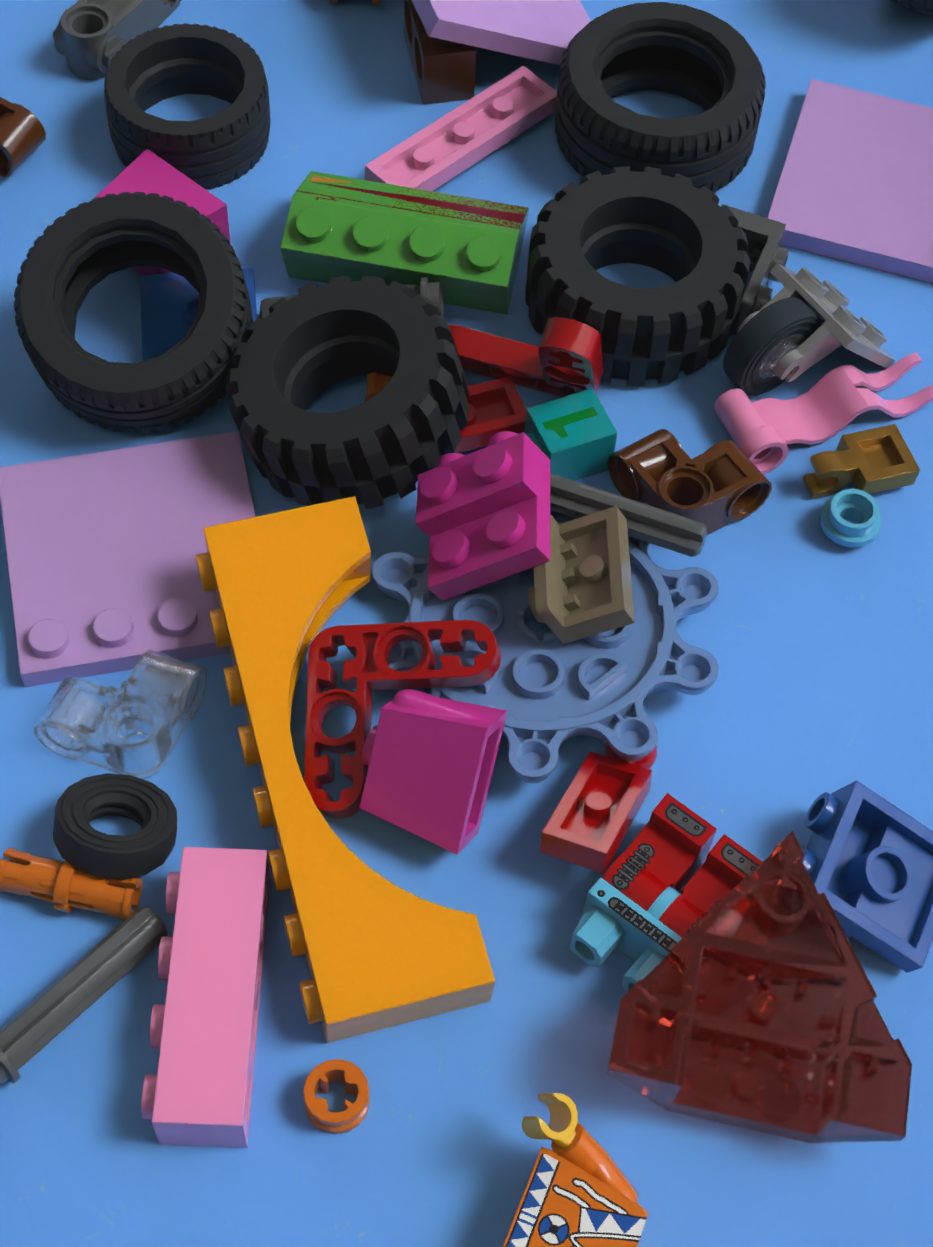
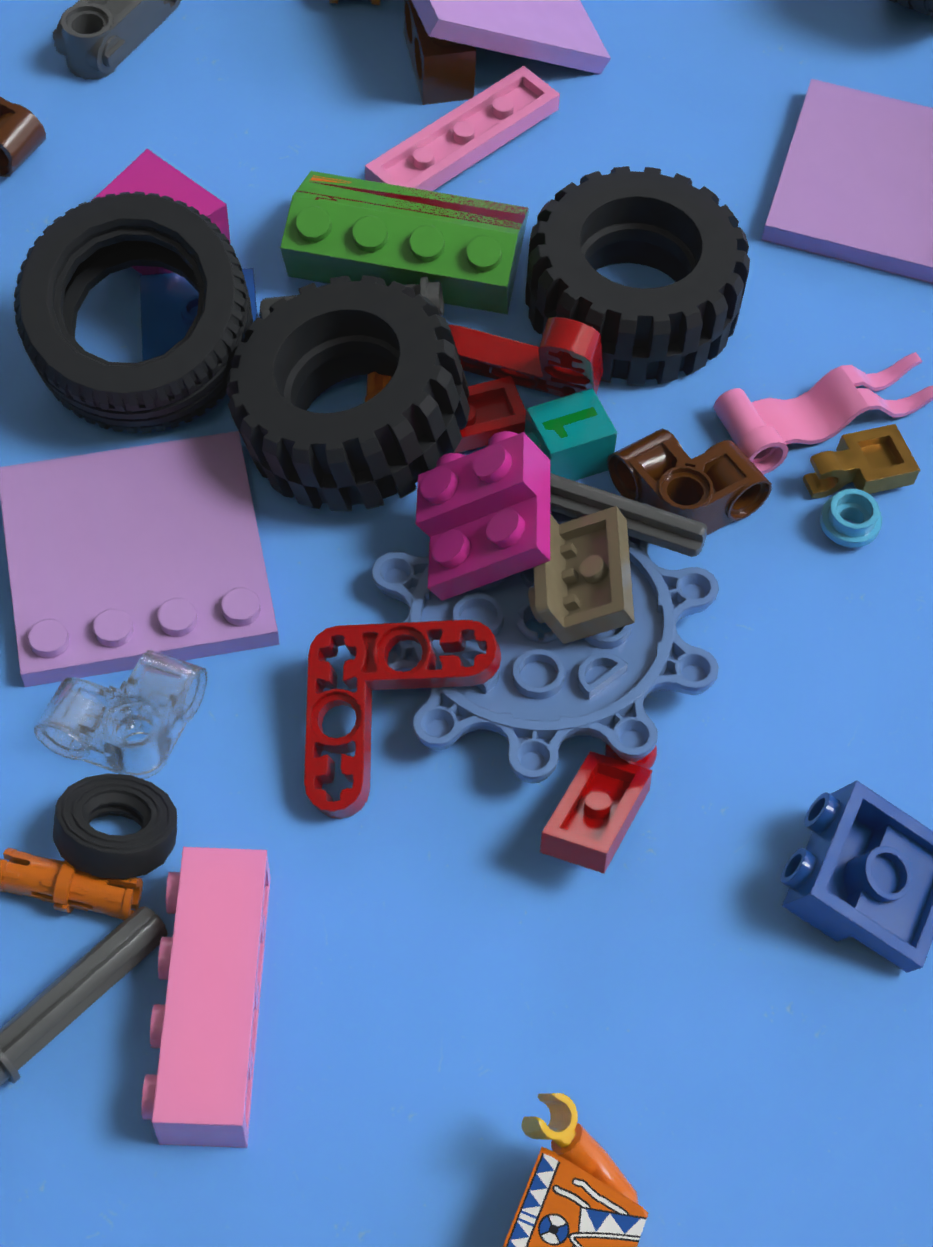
(183, 62): black tyre -> none
(355, 1085): orange bush -> none
(368, 944): light orange arch -> none
(432, 766): dark pink torso -> none
(639, 895): hips -> none
(665, 51): black tyre -> none
(765, 252): dark grey bracket -> none
(766, 1020): clear red wedge -> none
(790, 338): plate -> none

